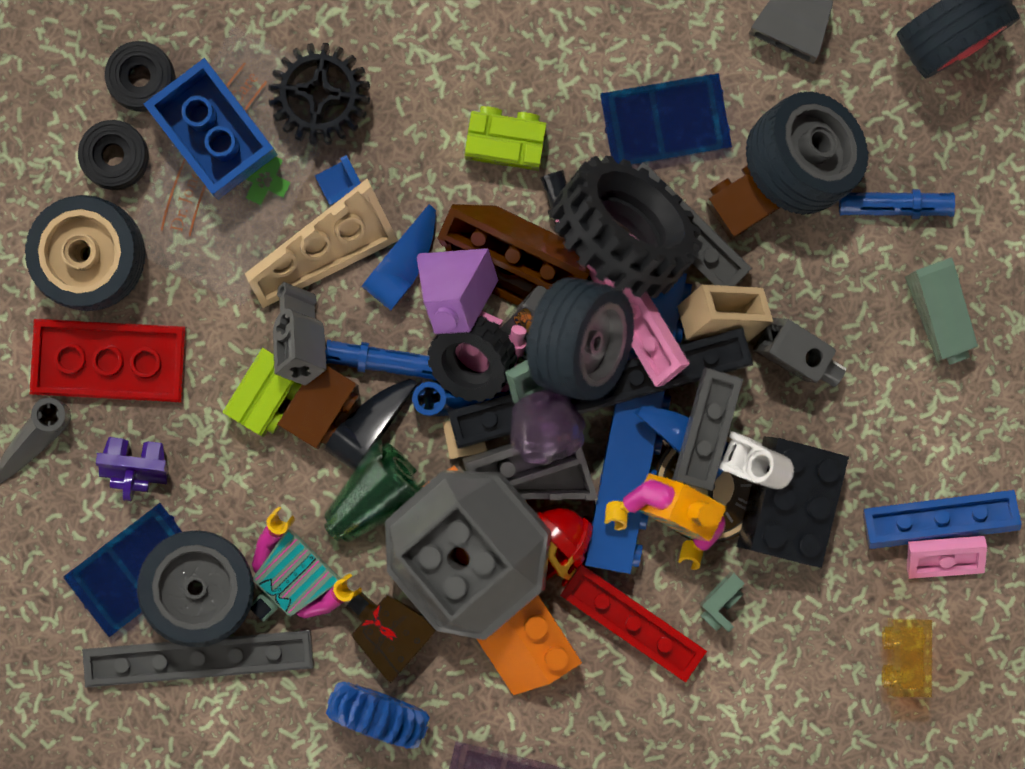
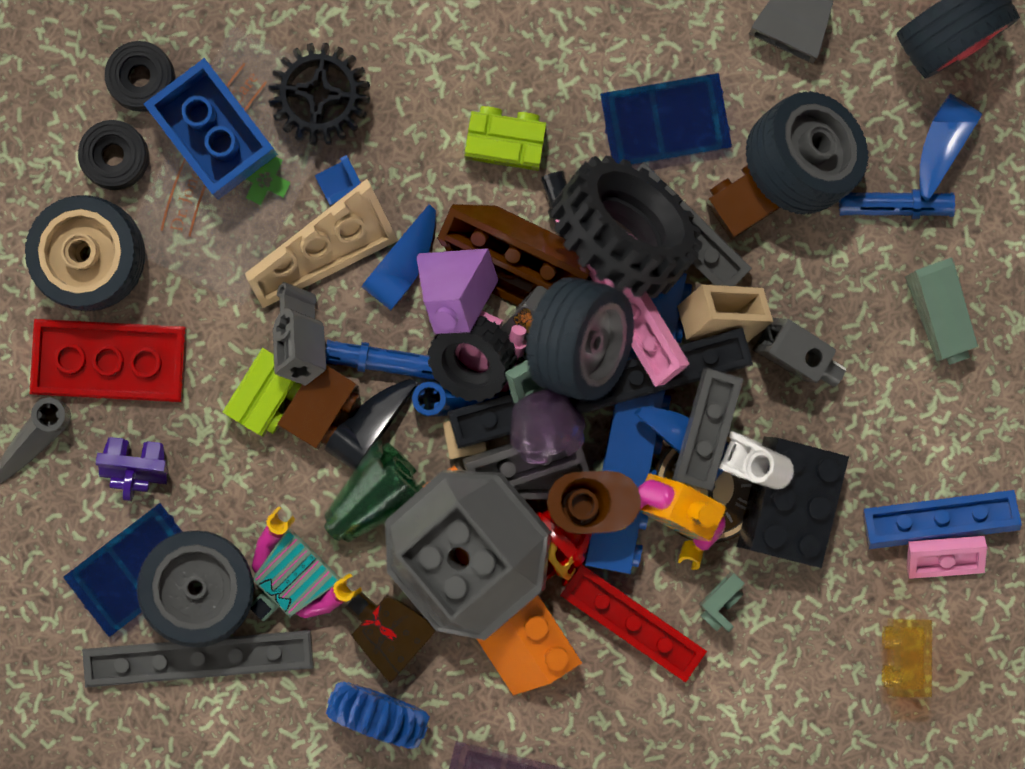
(594, 502): none -> reddish brown piece
(944, 141): none -> blue piece

